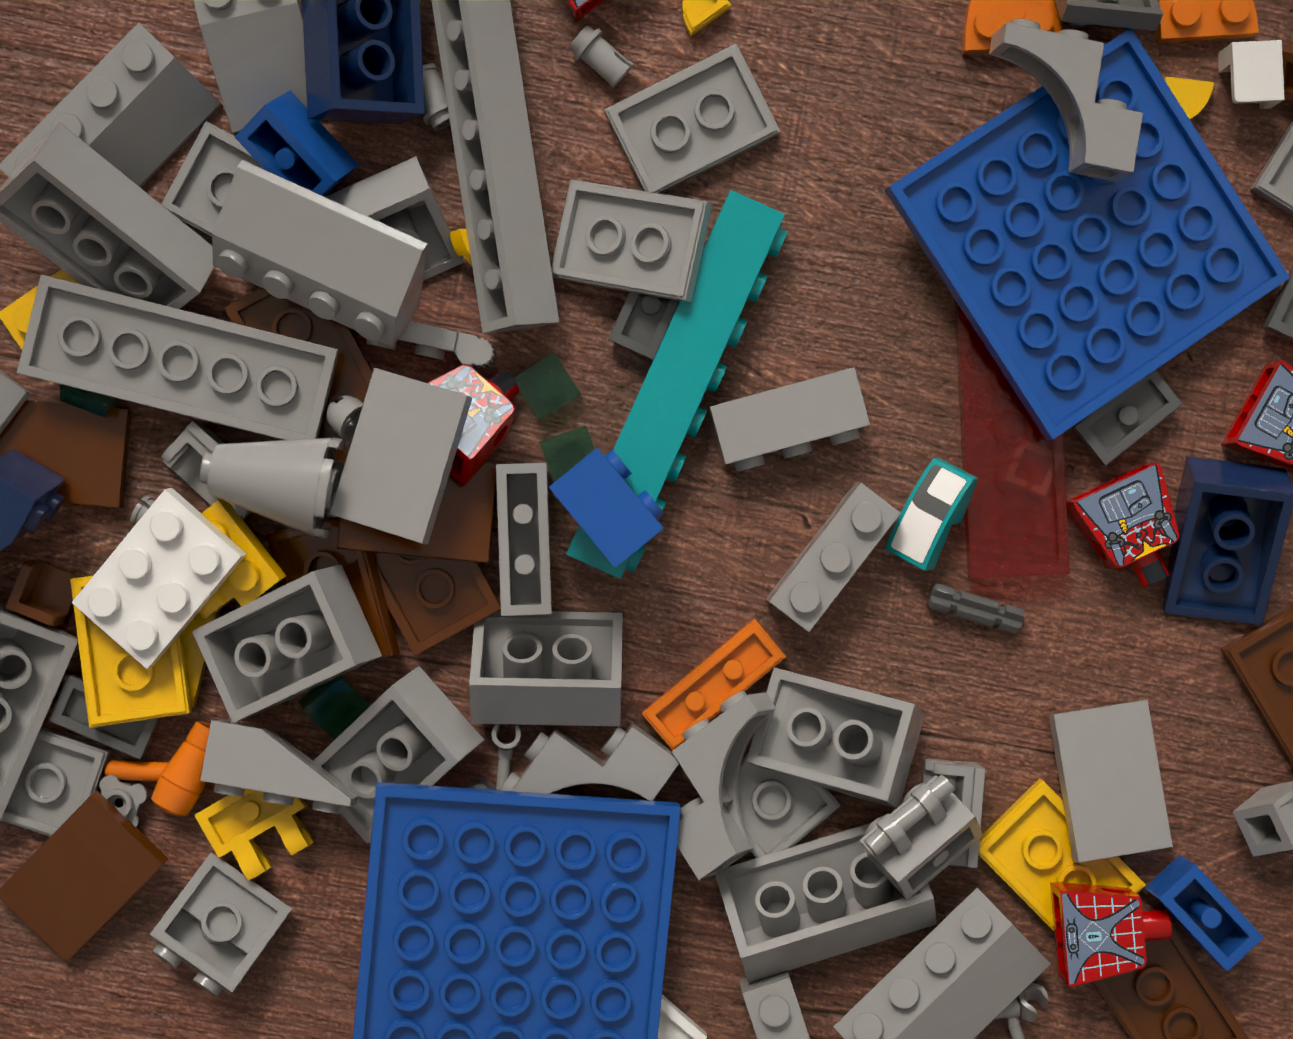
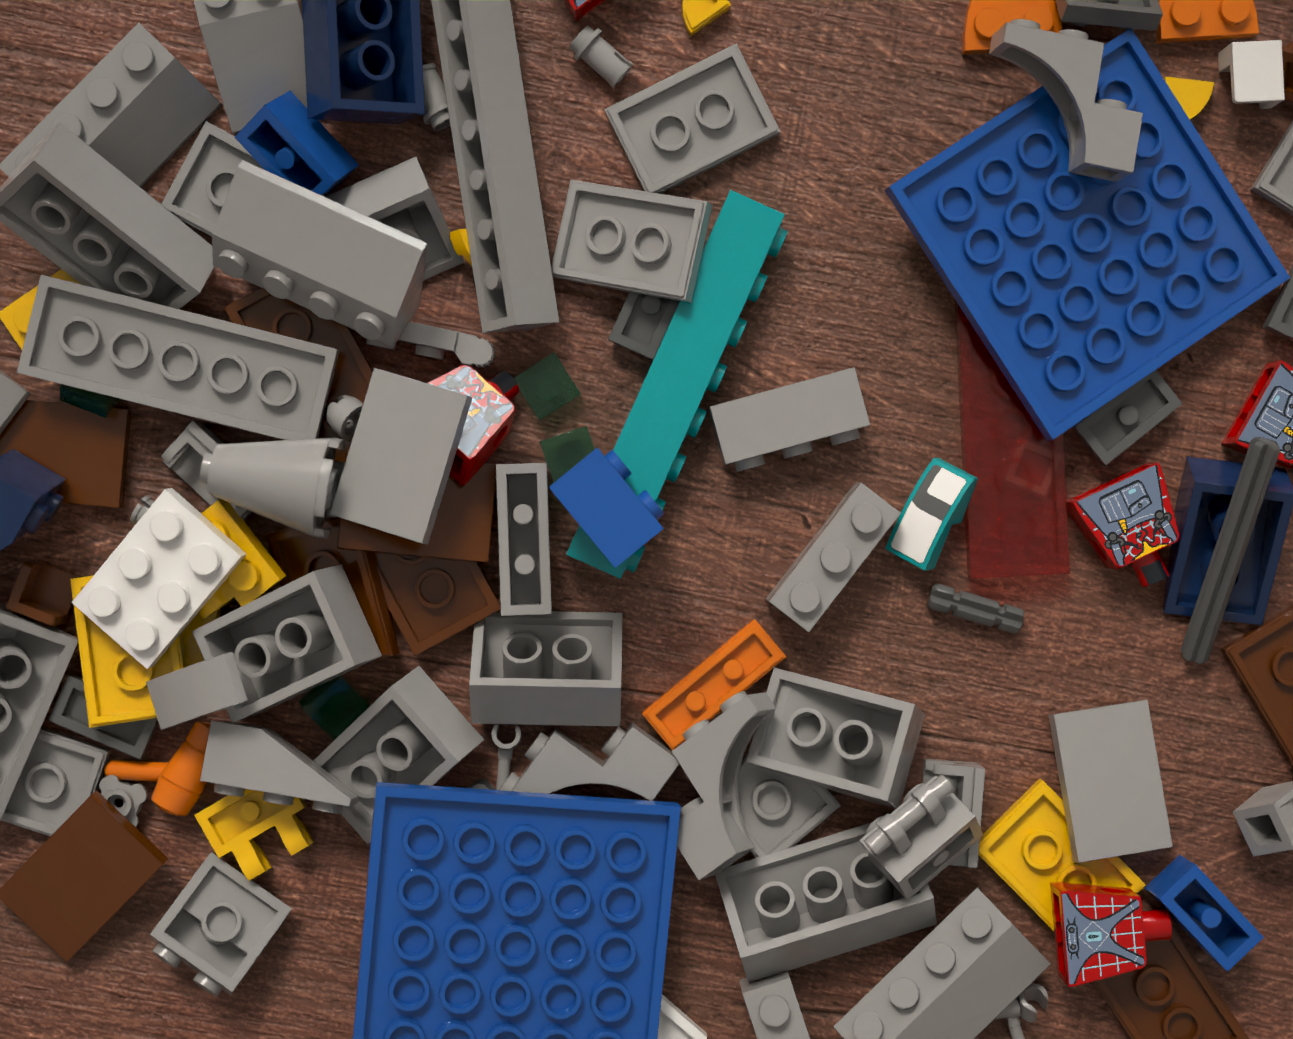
(197, 690): none -> light grey slope
(1230, 549): none -> dark grey axle

